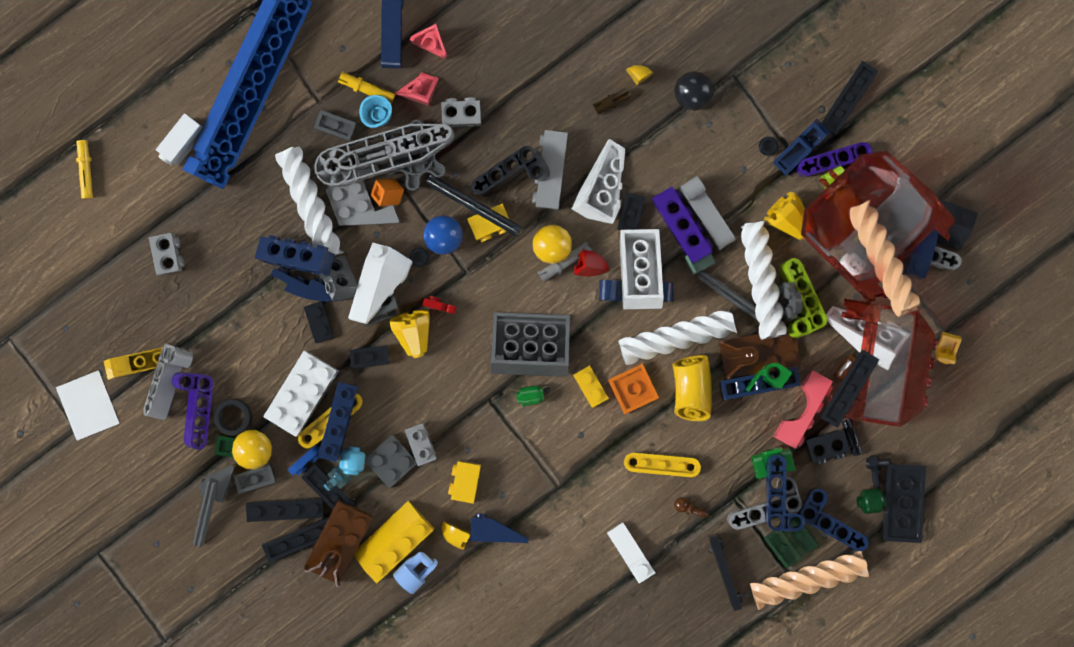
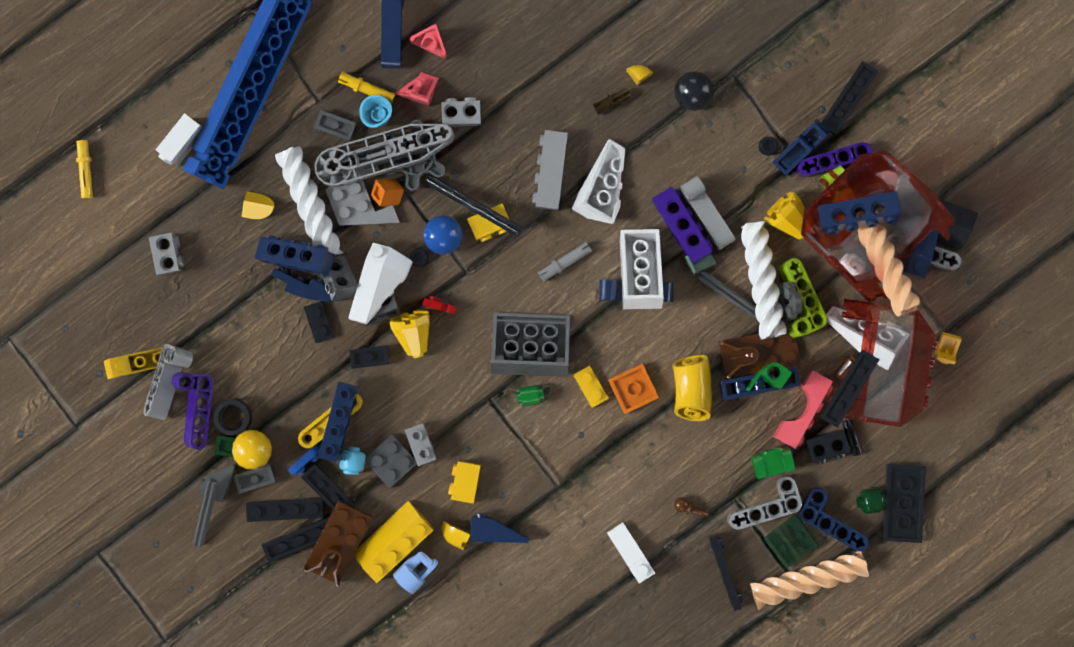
(87, 405): white sticker -> none
(257, 206): none -> yellow brick
(301, 393): white brick -> none
(337, 478): clear light blue plate -> none
(507, 174): black beam -> none
(552, 244): yellow piece -> none
(590, 264): red brick -> none
(631, 212): black plate -> none
(662, 464): yellow plate -> none
(680, 335): white piece -> none
(780, 492): dark blue beam -> none
(829, 213): none -> dark blue brick
(875, 463): black piece -> none

